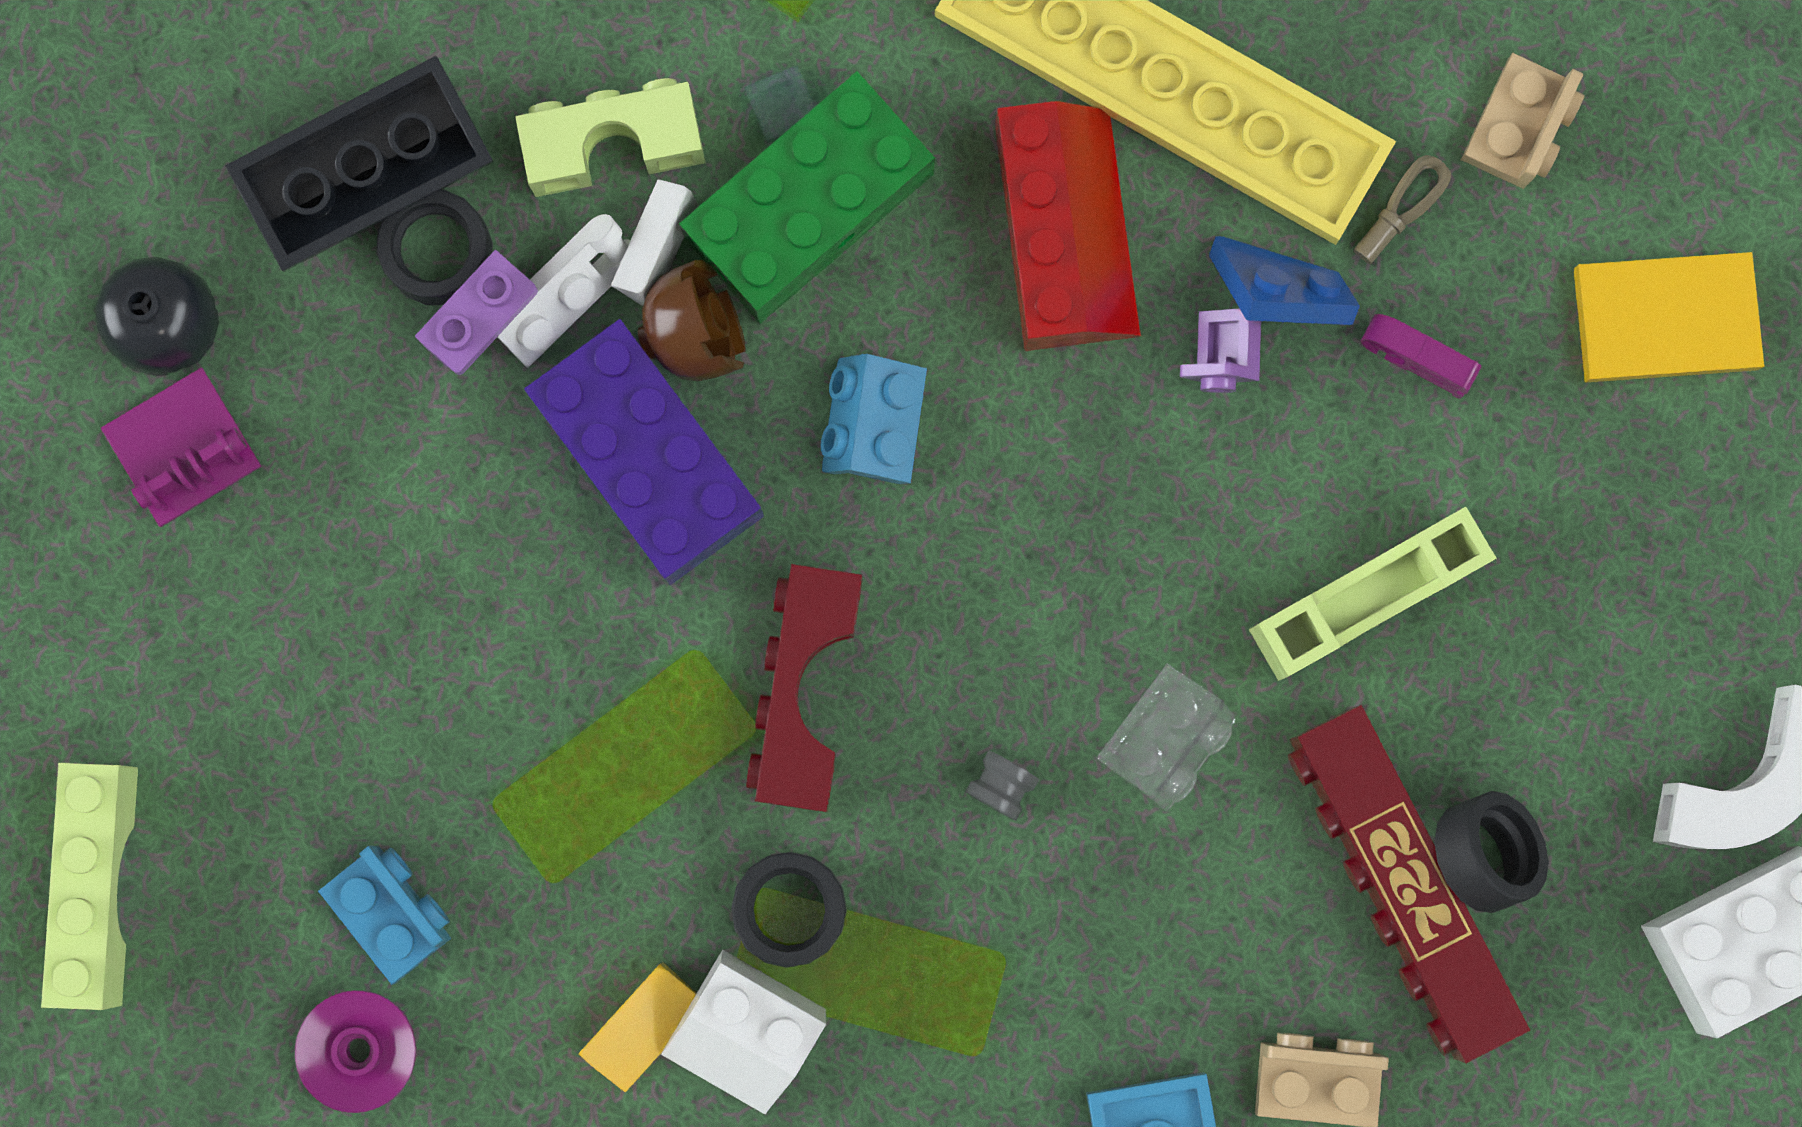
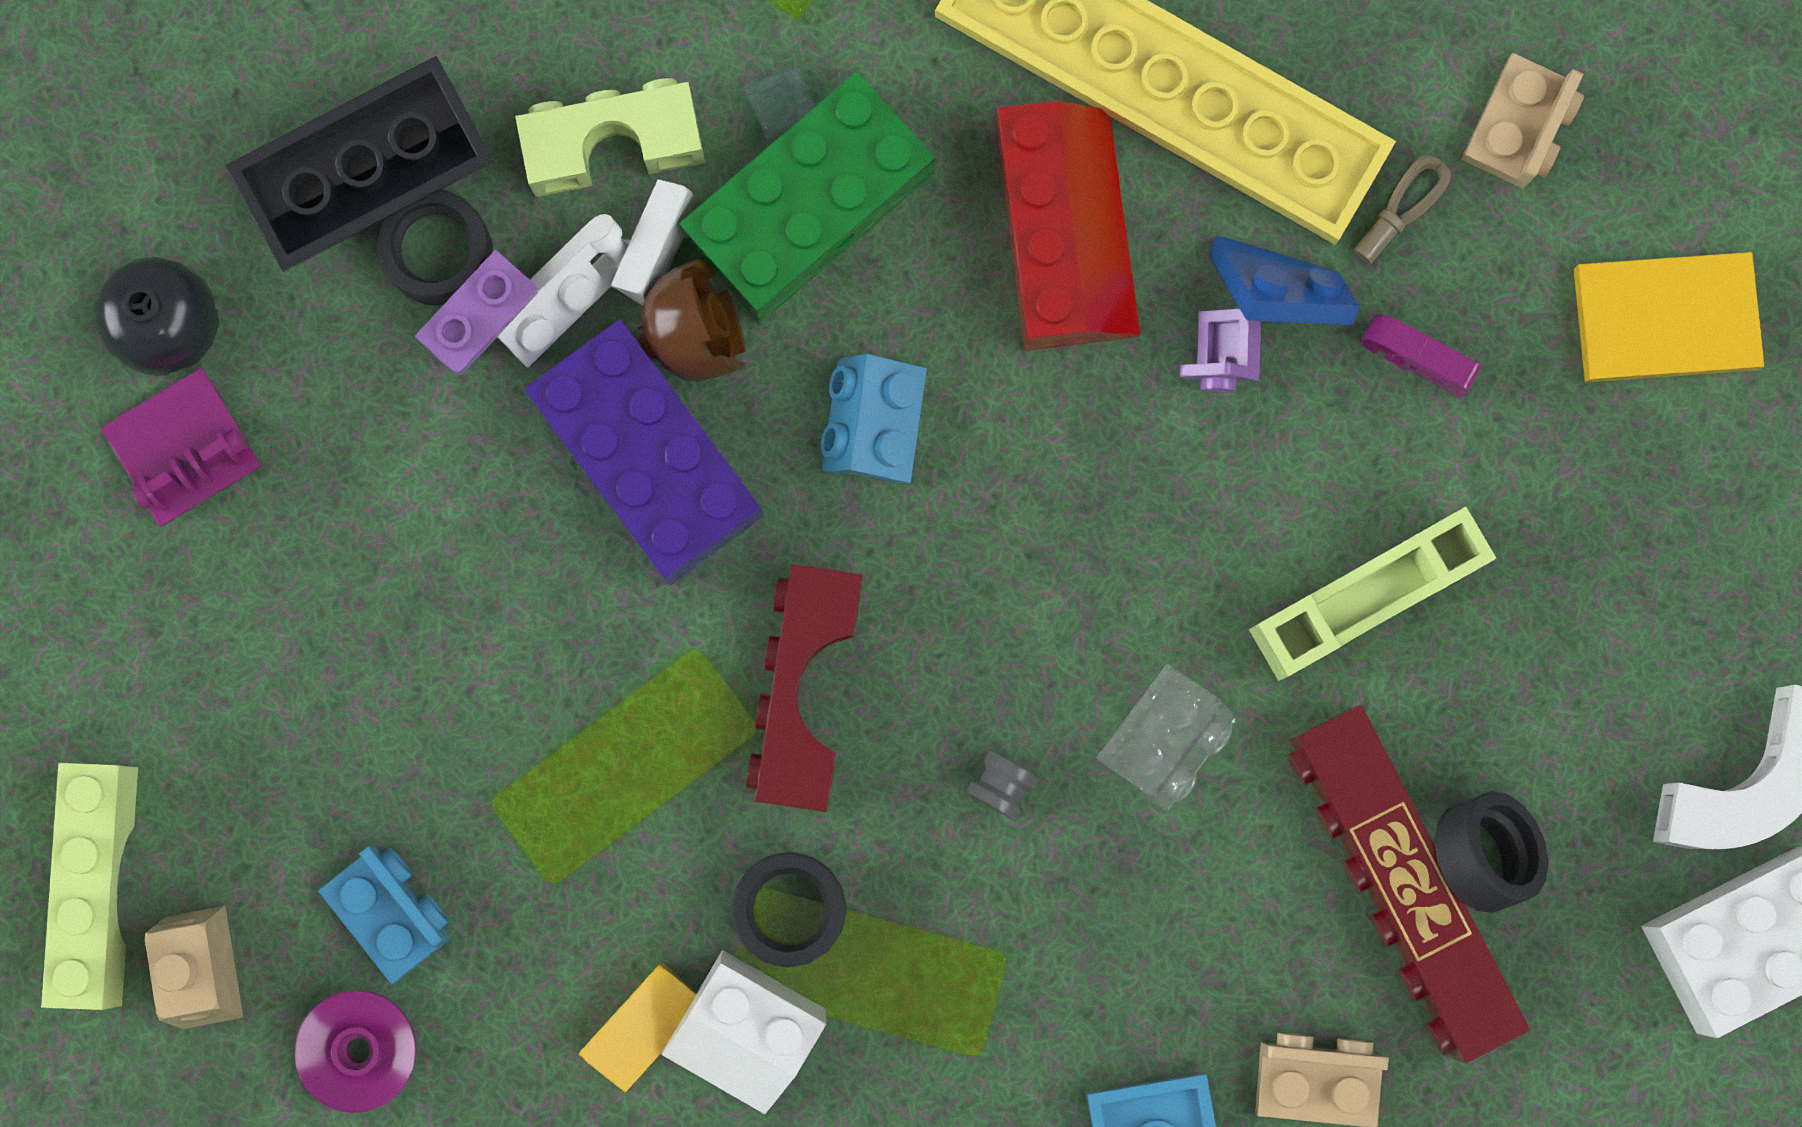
(193, 969): none -> tan torso

